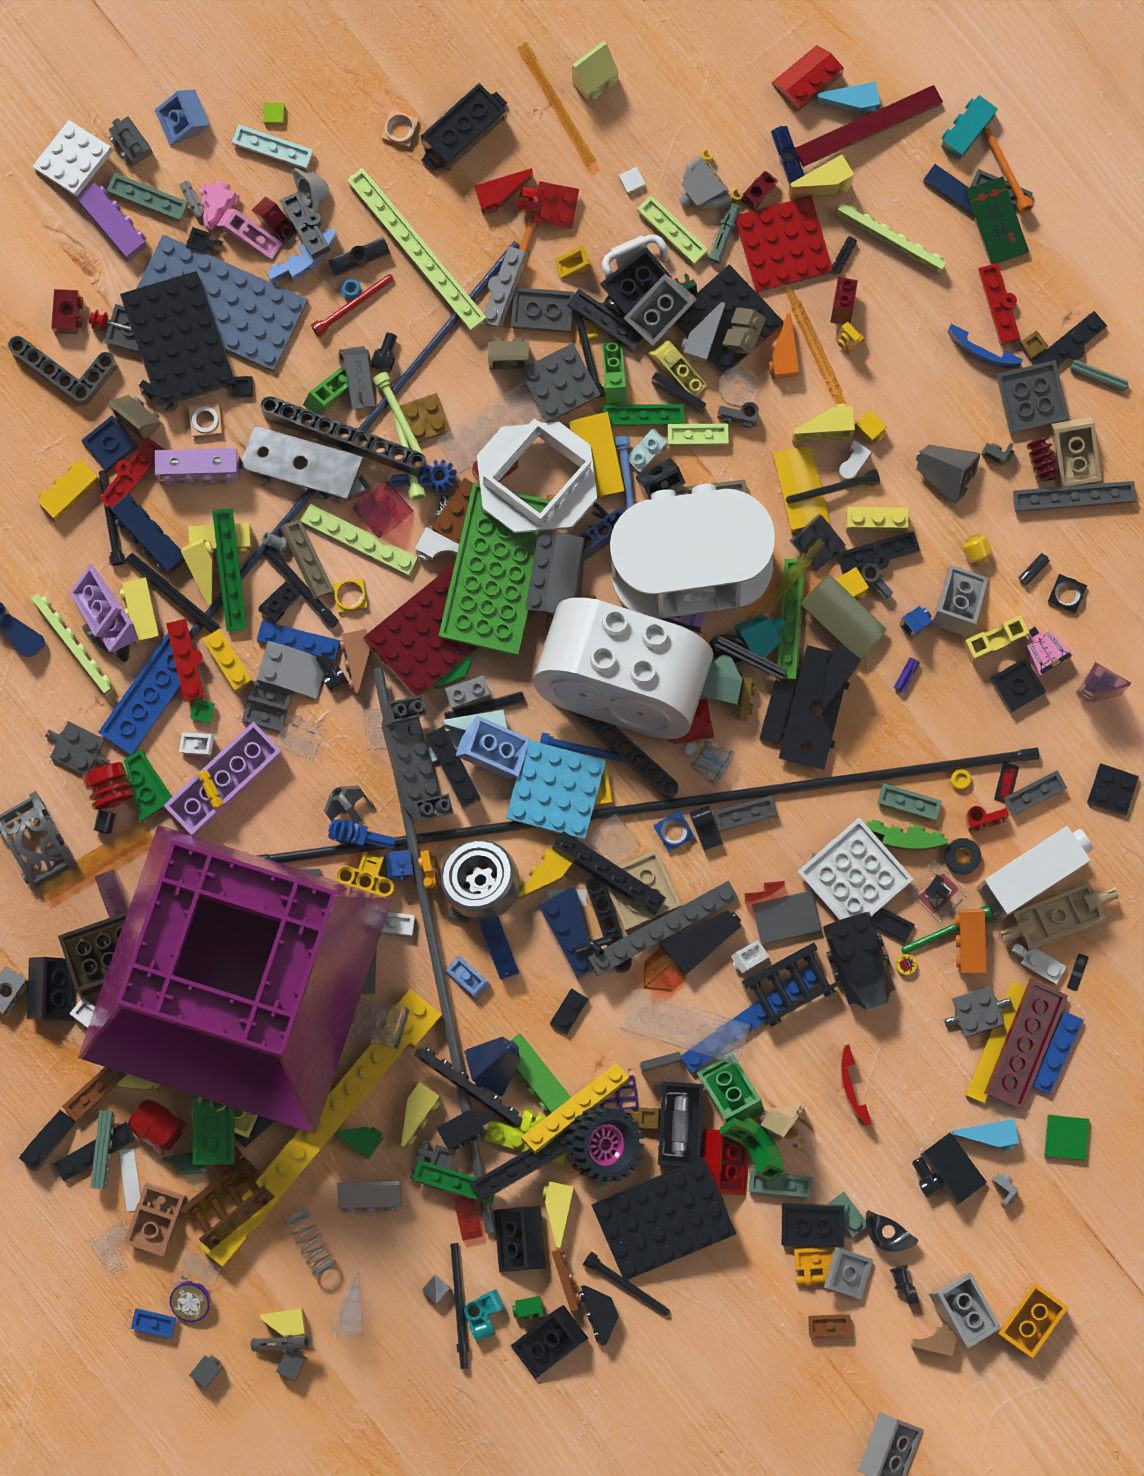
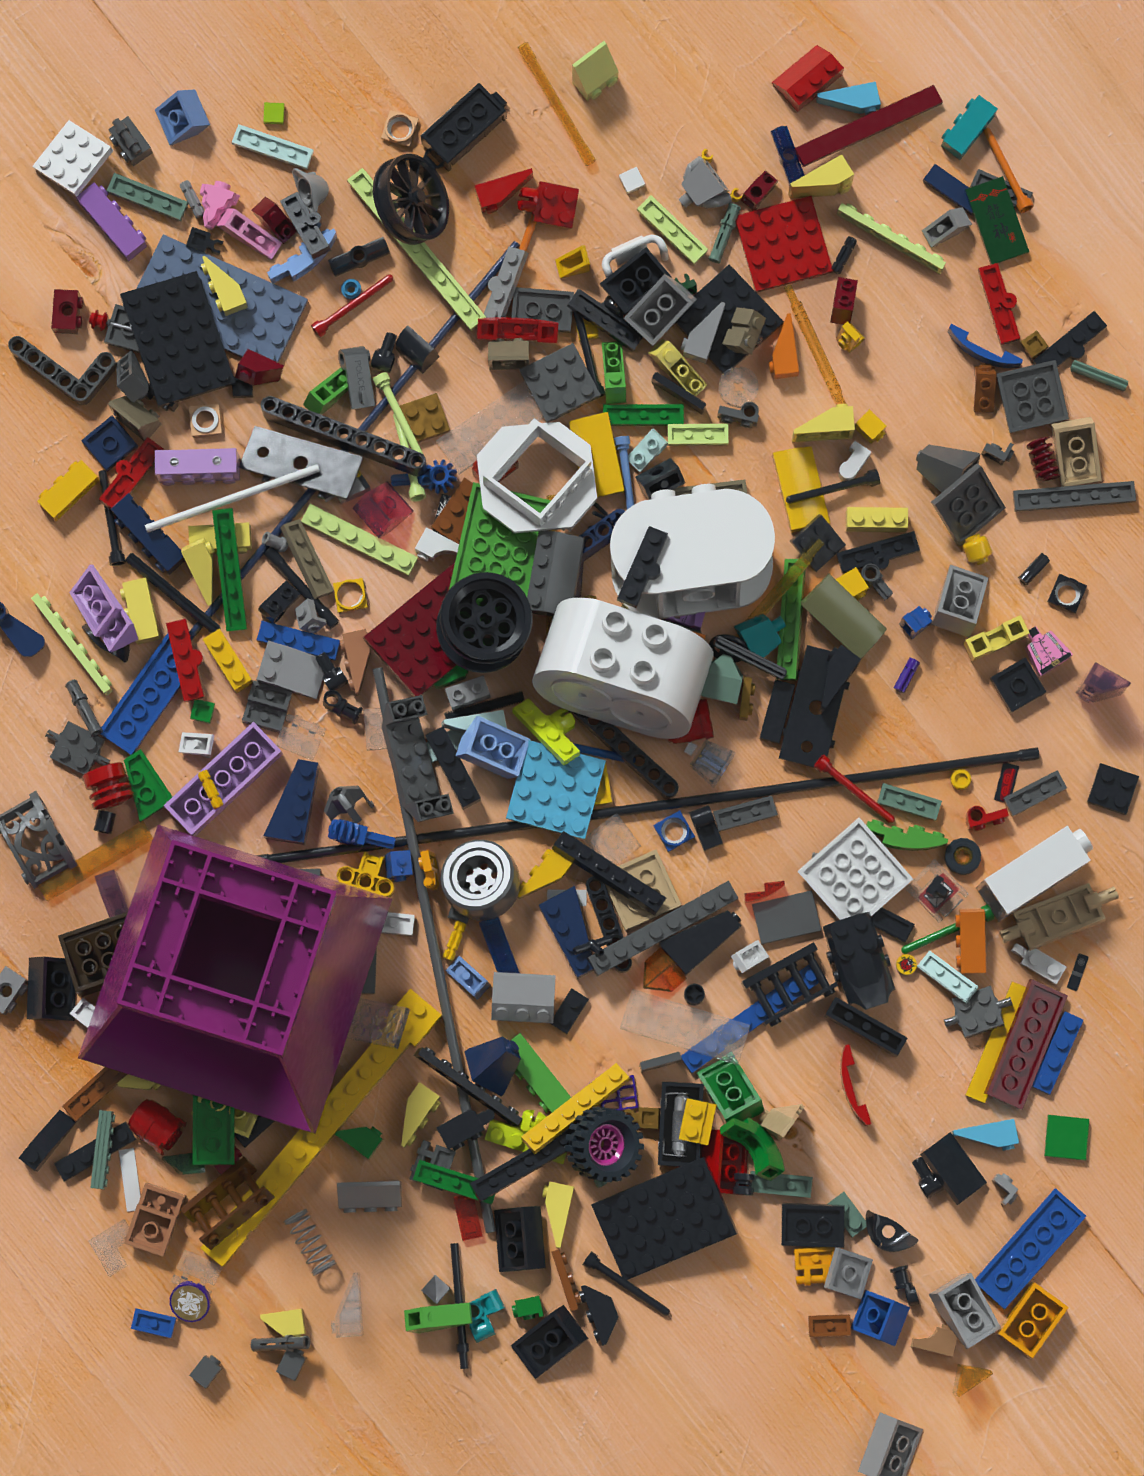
(80, 701): none -> dark grey pin
(131, 377): none -> dark grey slope
(228, 291): none -> light yellow slope
(232, 498): none -> white piece
(258, 369): none -> dark red slope
(294, 808): none -> dark blue wedge
(308, 618): none -> light grey bracket
(342, 707): none -> black connector
(411, 199): none -> black wheel
(416, 349): none -> black brick
(437, 1317): none -> bright green slope
(454, 940): none -> yellow axle
(472, 653): none -> black wheel
(512, 328): none -> red slope
(523, 997): none -> light grey slope
(549, 729): none -> neon yellow plate
(643, 567): none -> black hinge
(694, 991): none -> black wheel
(697, 1121): none -> yellow plate
(745, 1179): none -> black wheel
(823, 764): none -> red piece
(865, 1027): none -> black brick
(880, 1317): none -> blue slope
(946, 226): none -> light grey slope
(947, 977): none -> light aqua tile
(968, 504): none -> dark grey plate
(968, 1377): none -> clear yellow slope
(984, 388): none -> dark orange bracket
(1029, 1248): none -> blue plate

